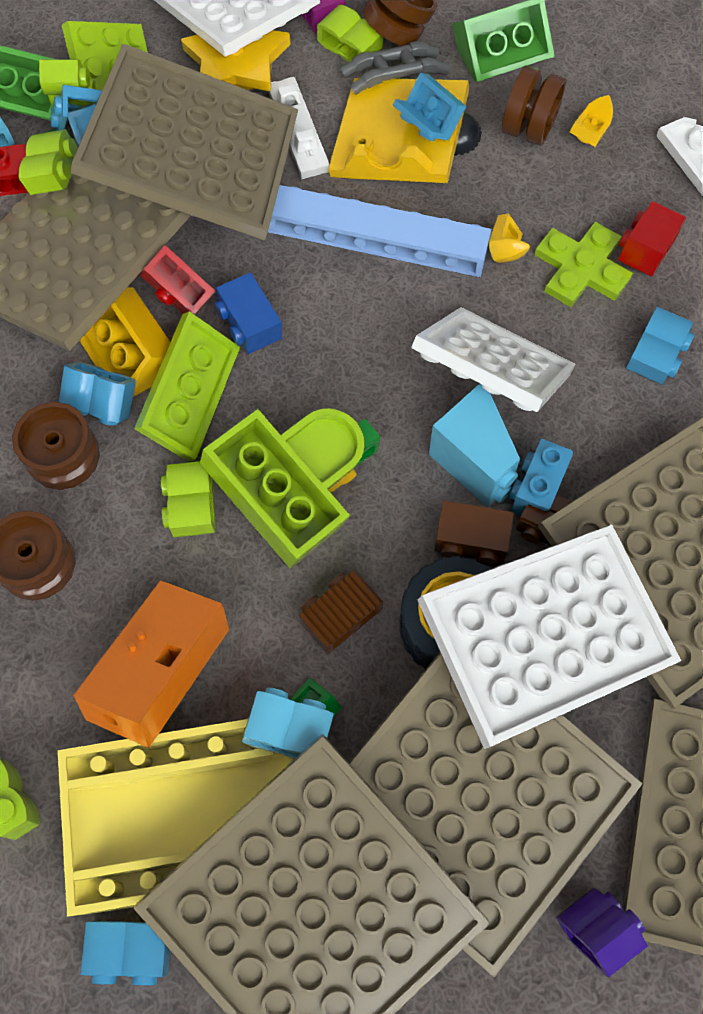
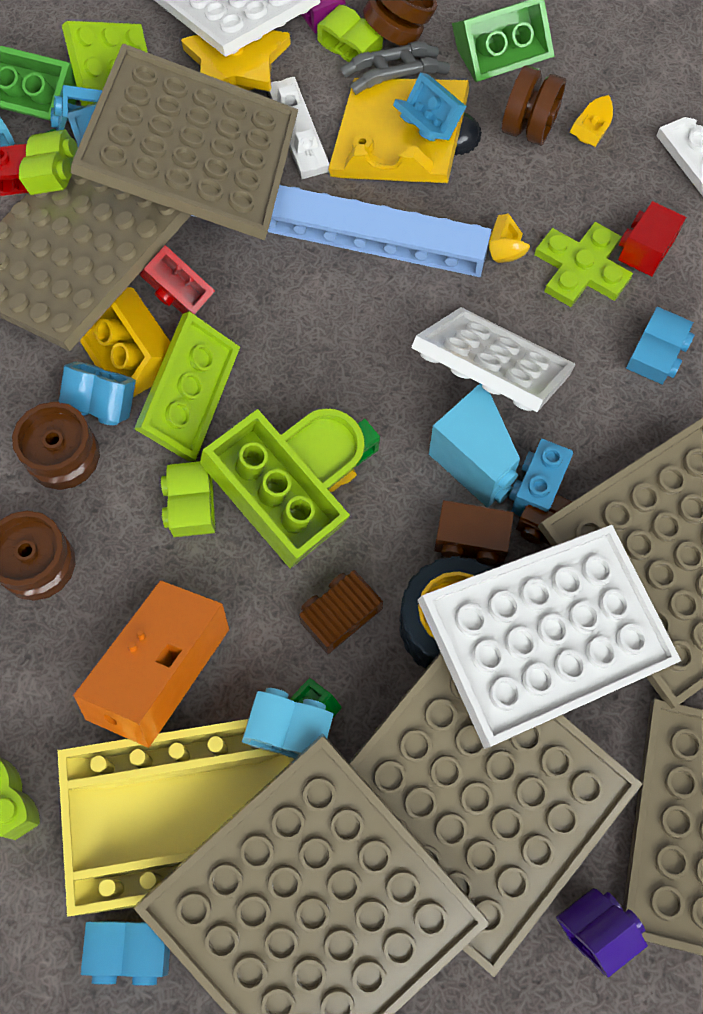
(60, 72): lime brick -> none
(248, 313): blue brick -> none

